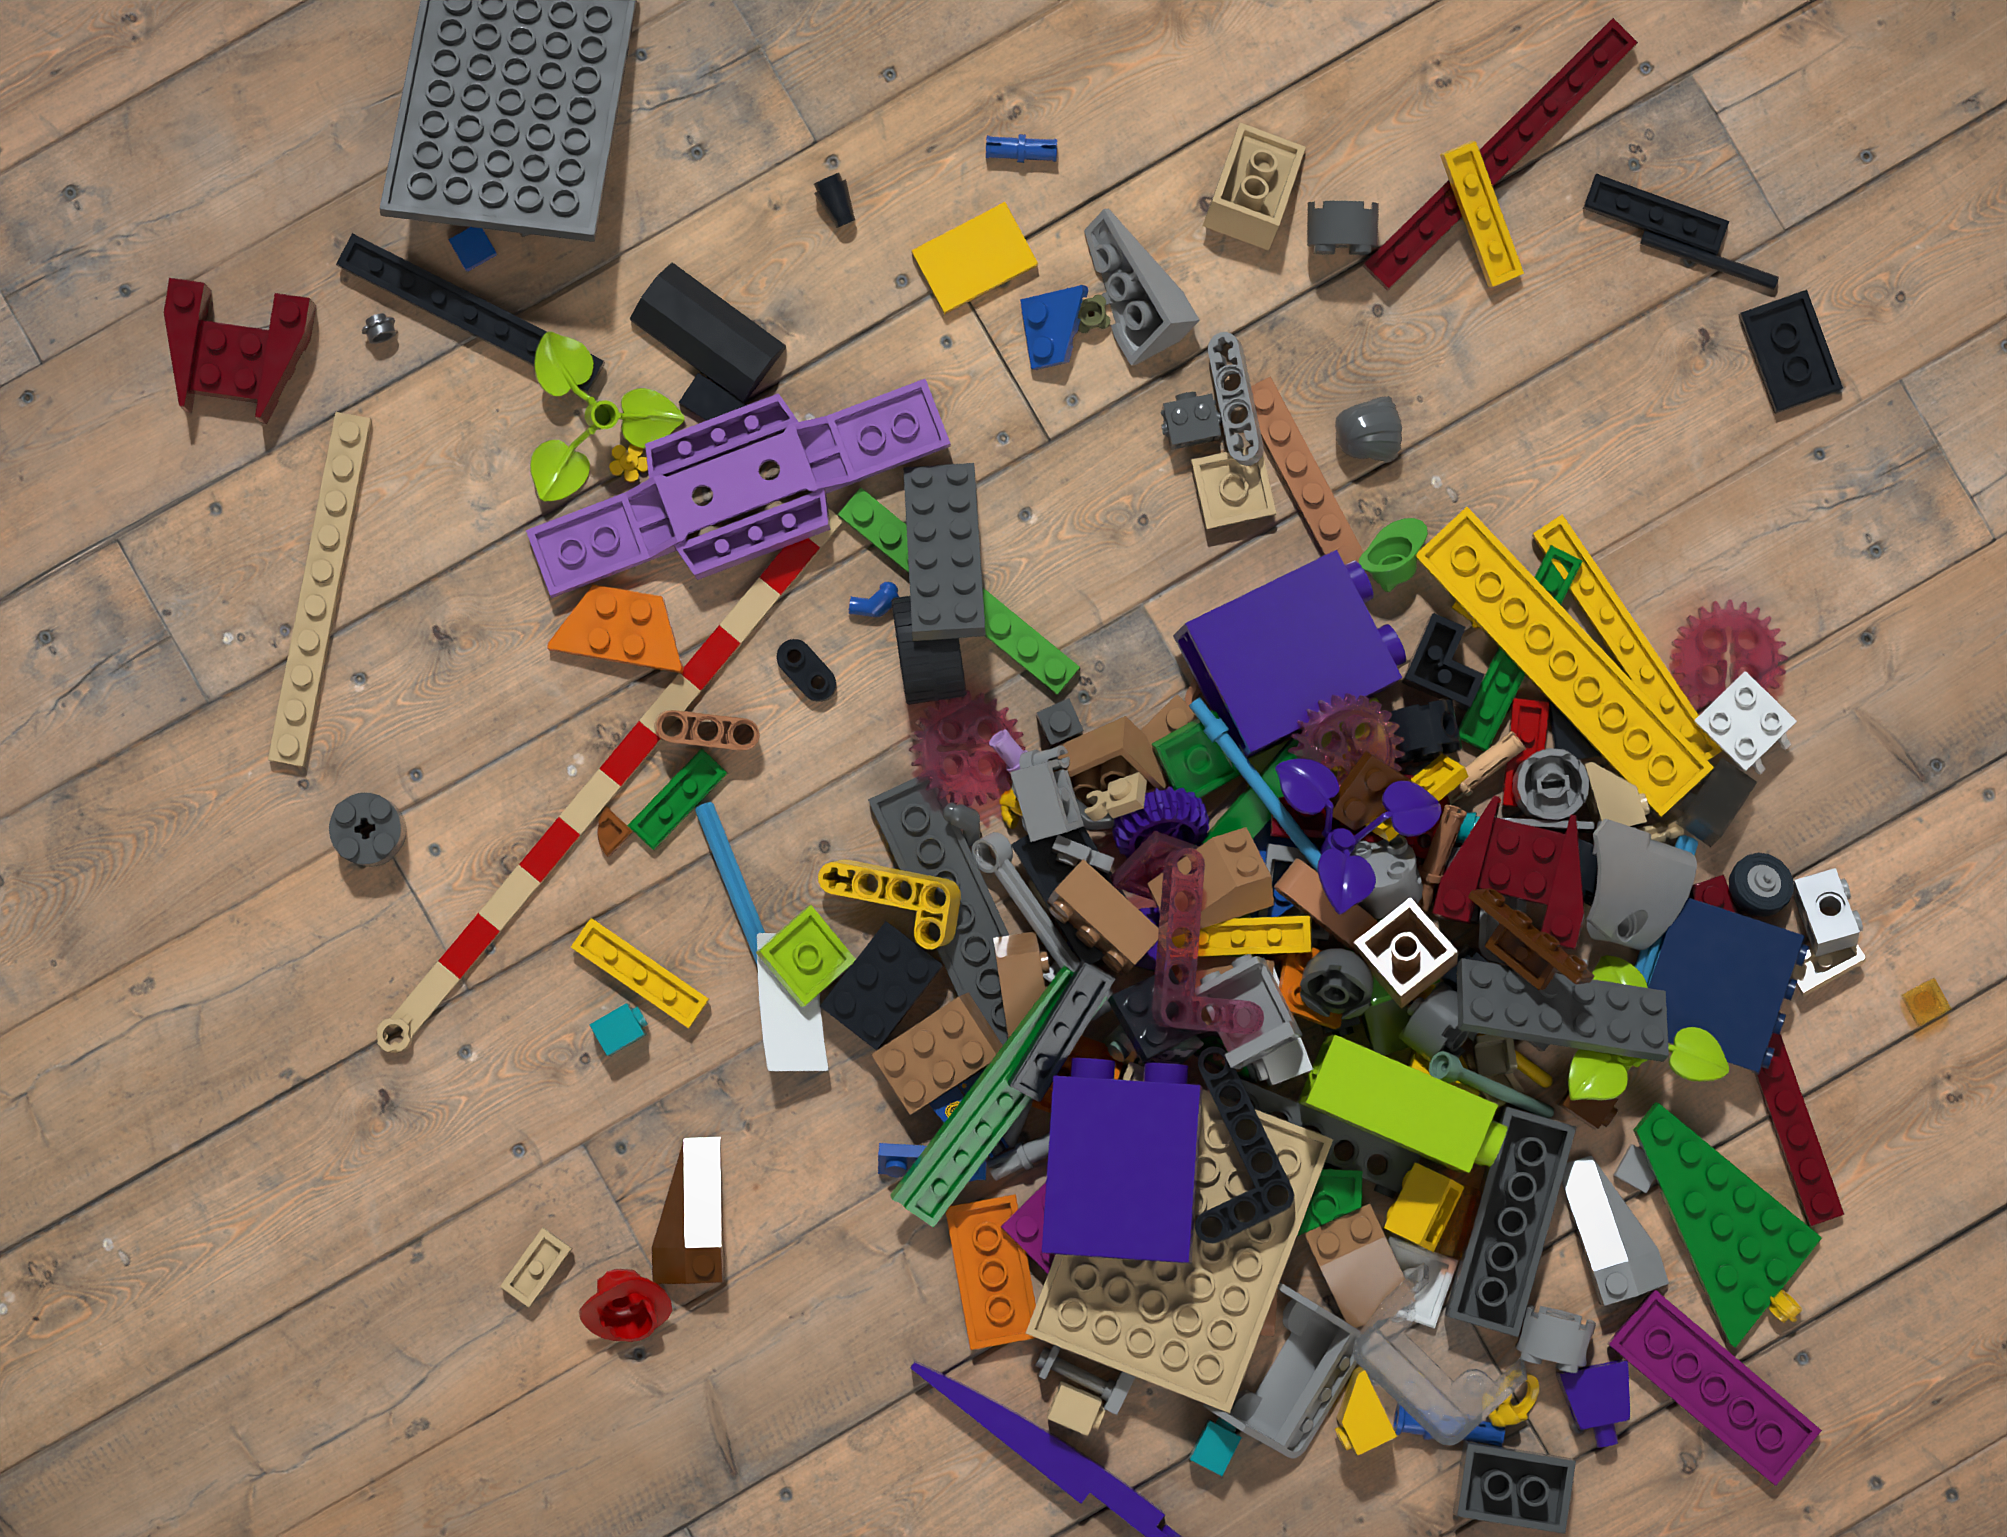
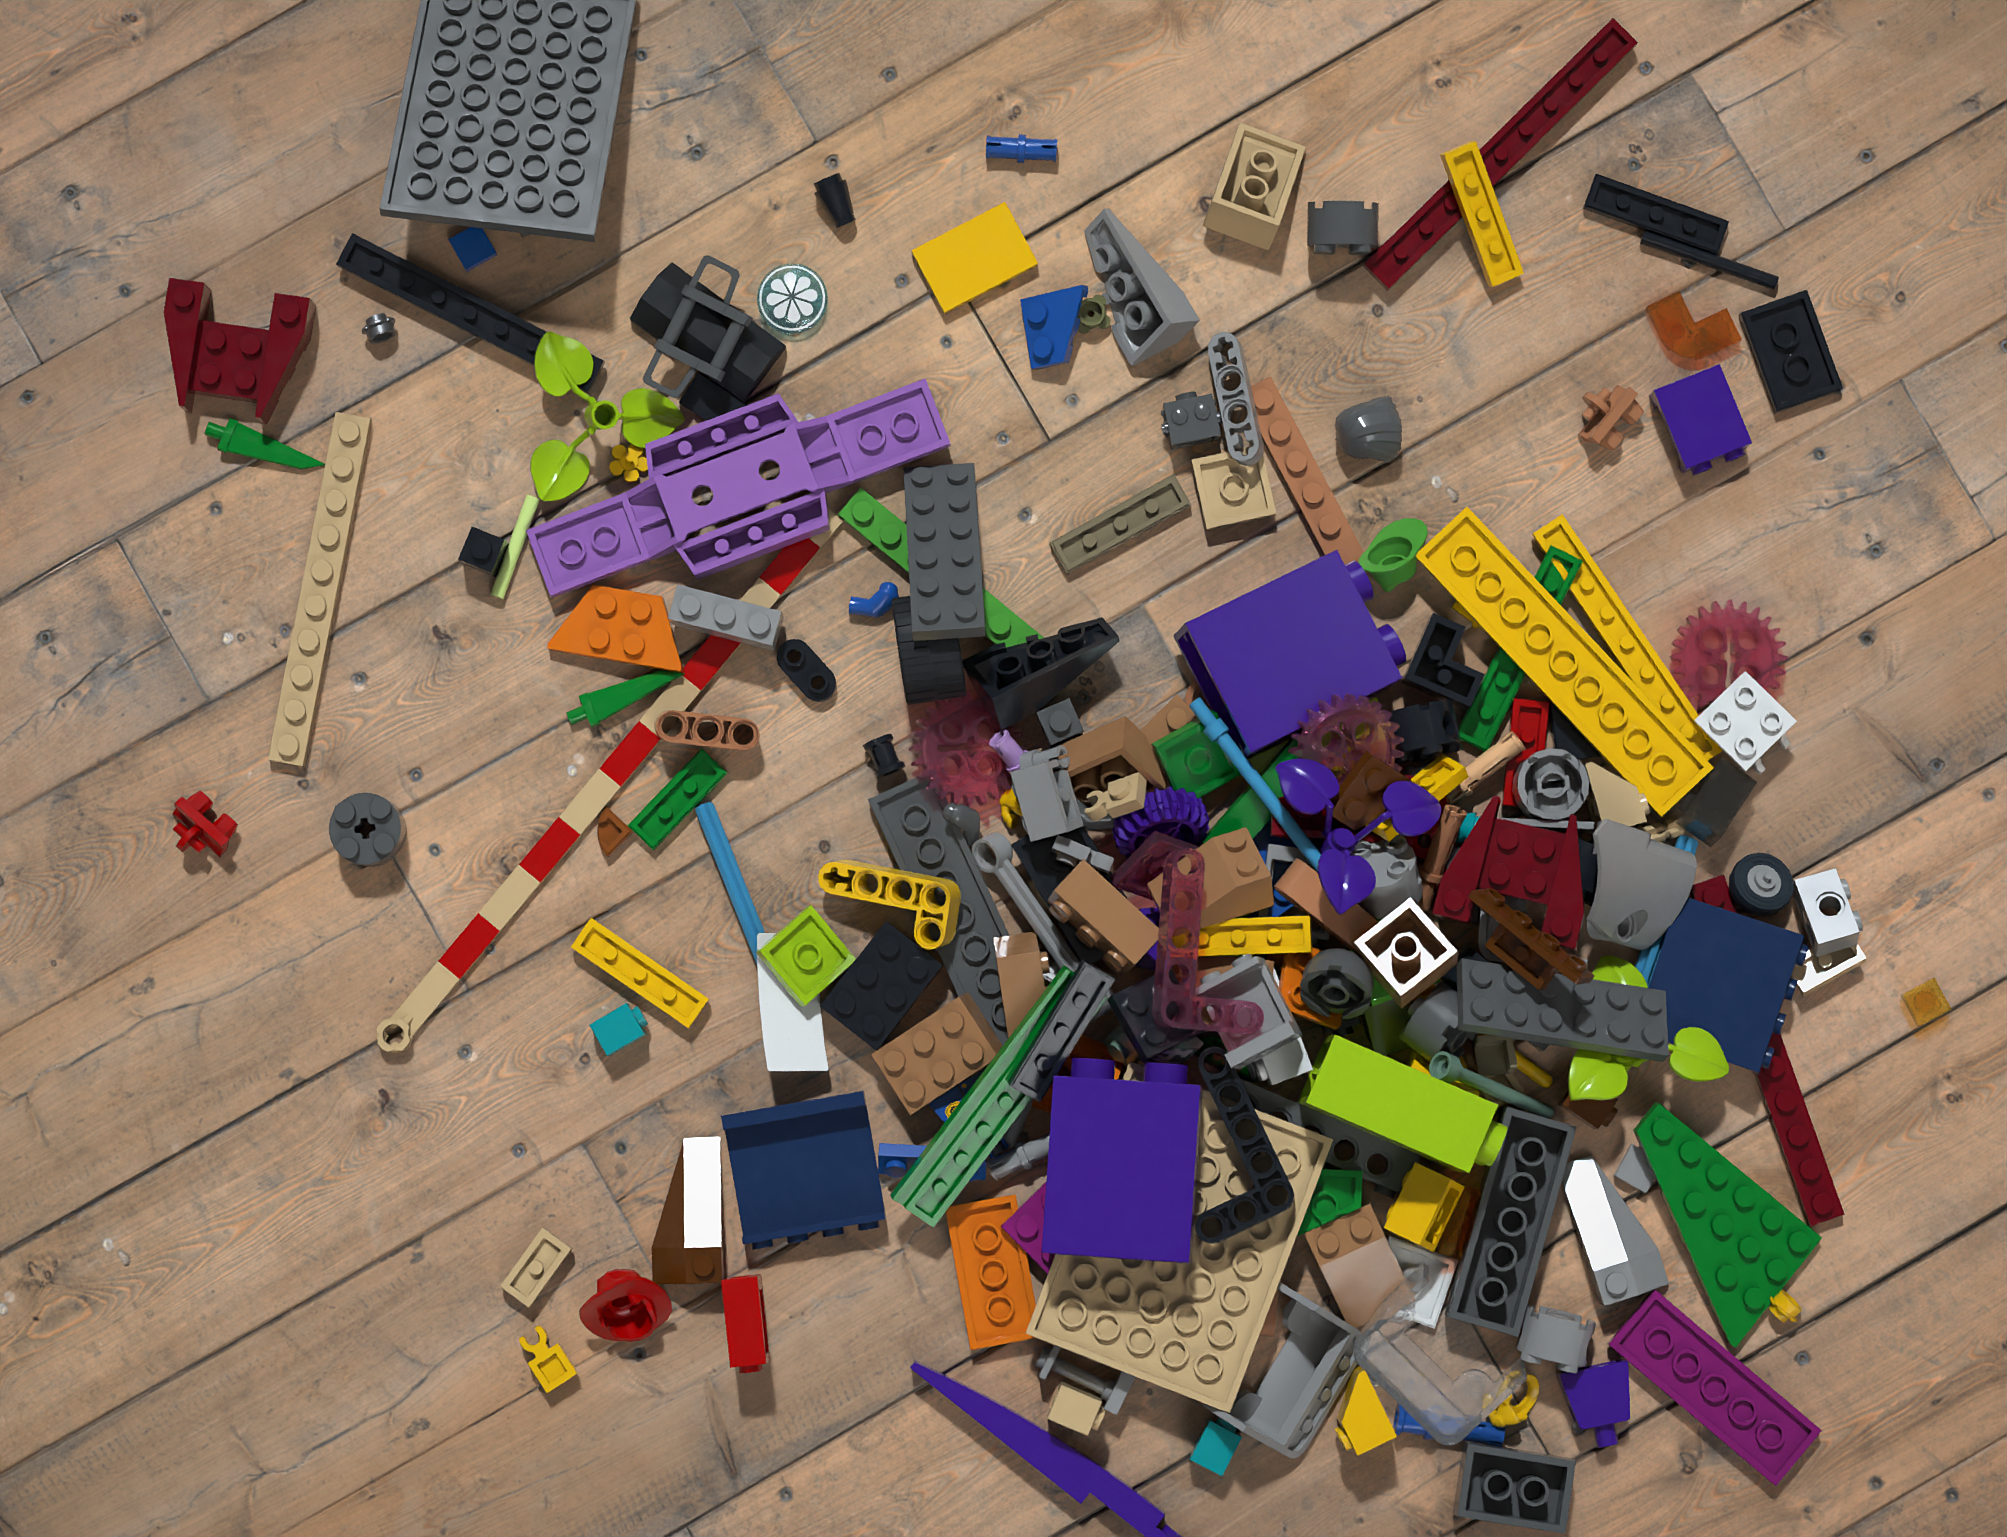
(196, 827): none -> red hips
(247, 442): none -> green bar
(483, 551): none -> black brick
(514, 547): none -> yellowish green bar
(551, 1364): none -> yellow plate
(612, 699): none -> green bar
(668, 342): none -> dark grey bar
(725, 617): none -> light grey brick
(745, 1322): none -> red window
(792, 298): none -> dish
(804, 1169): none -> dark blue panel
(884, 756): none -> black bush
(1026, 676): none -> black wedge
(1120, 524): none -> dark tan tile
(1605, 411): none -> nougat hips
(1688, 337): none -> clear orange plate
(1702, 420): none -> dark purple panel

